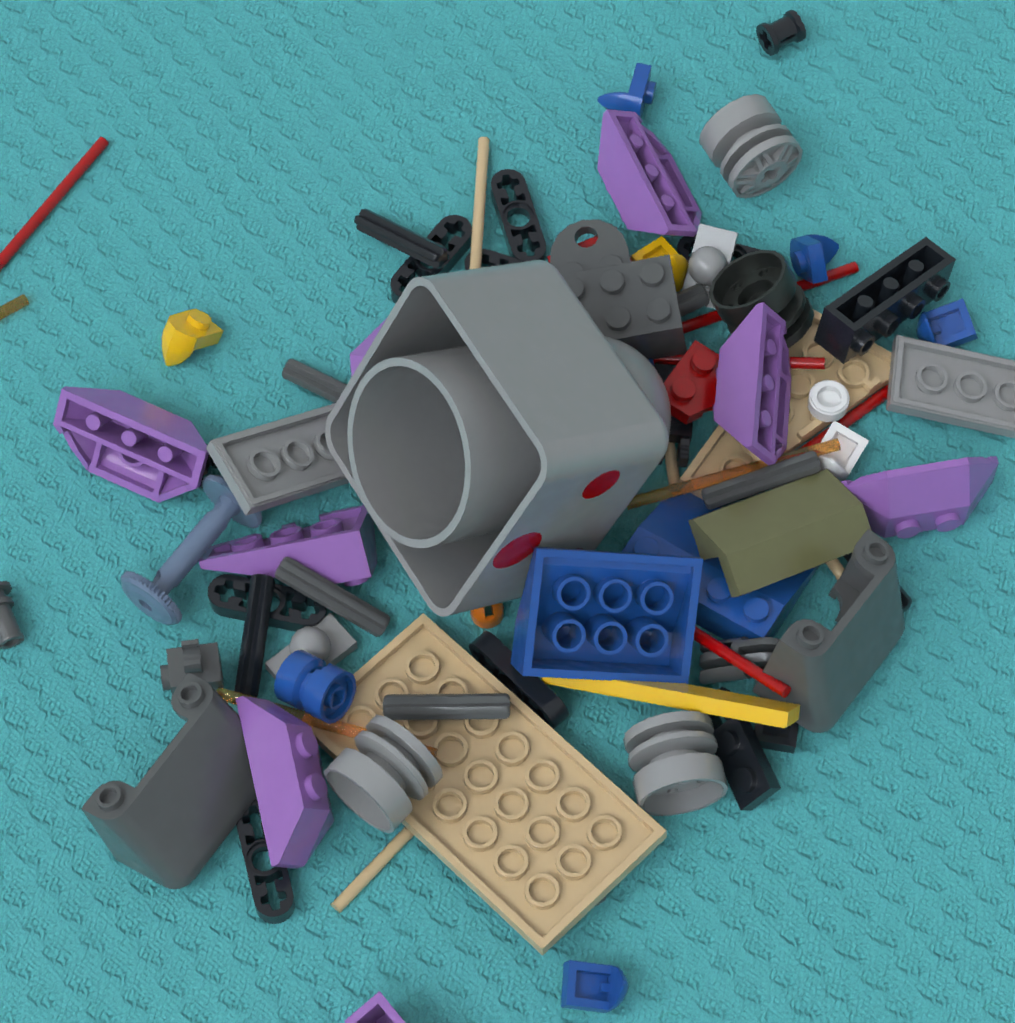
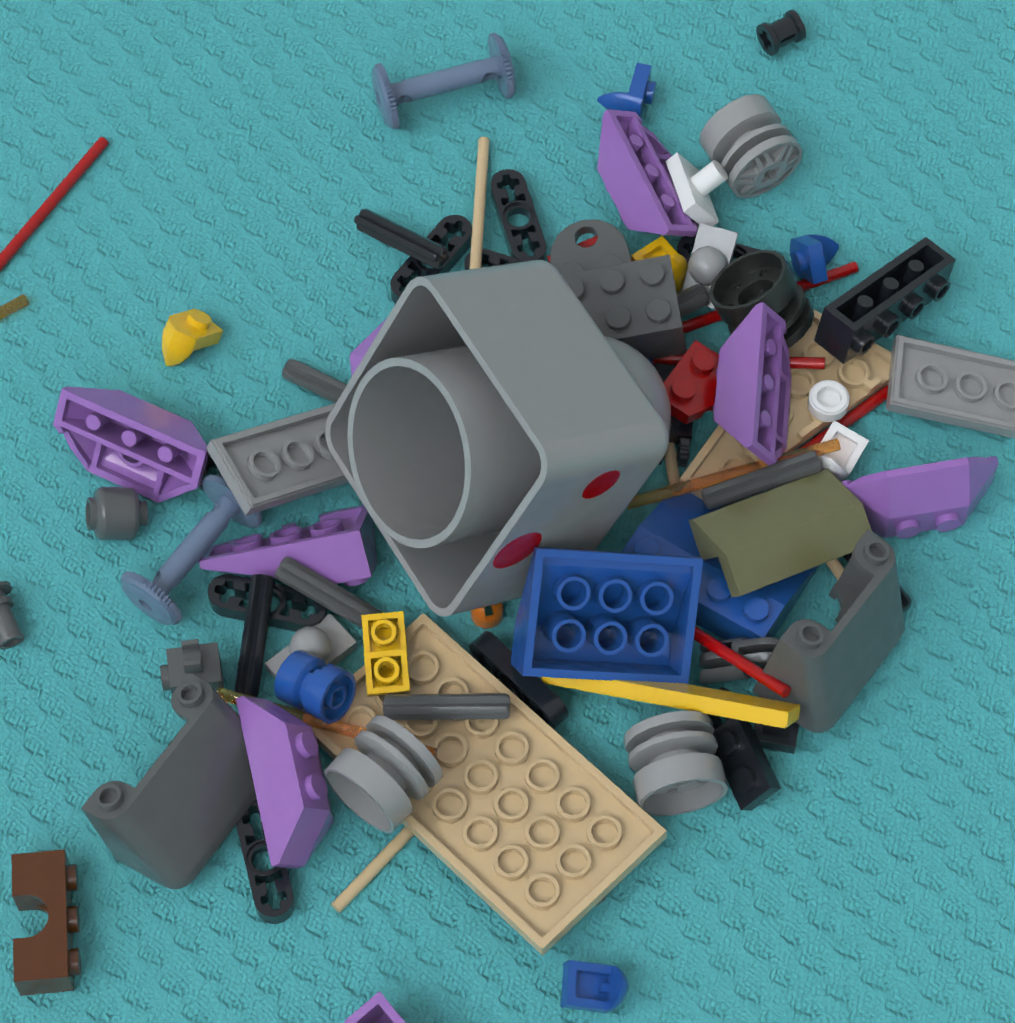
(47, 959): none -> reddish brown arch
(115, 513): none -> dark grey head
(385, 653): none -> yellow slope
(497, 66): none -> sand blue hose
(694, 187): none -> white tile
(946, 325): blue plate -> none

